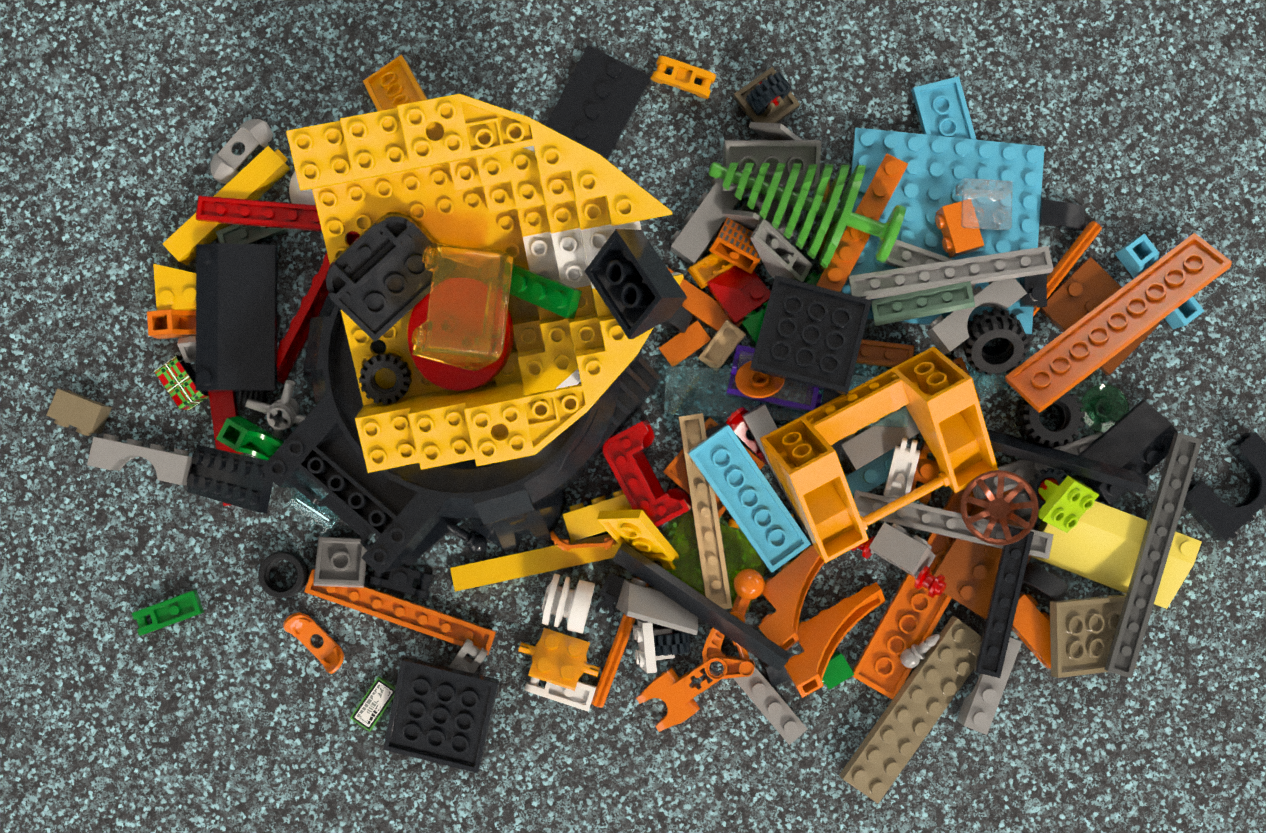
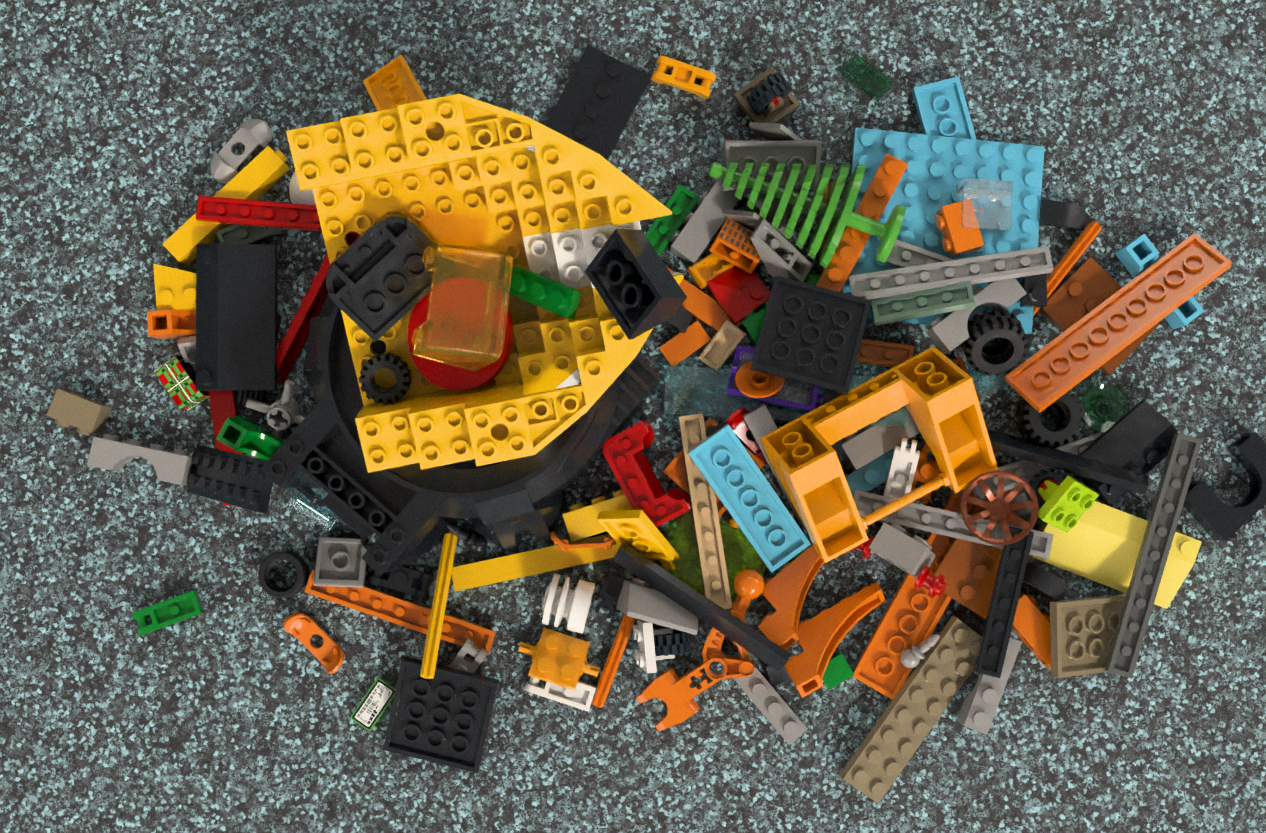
(438, 606): none -> yellow axle
(664, 227): none -> green plate
(867, 77): none -> clear green plate

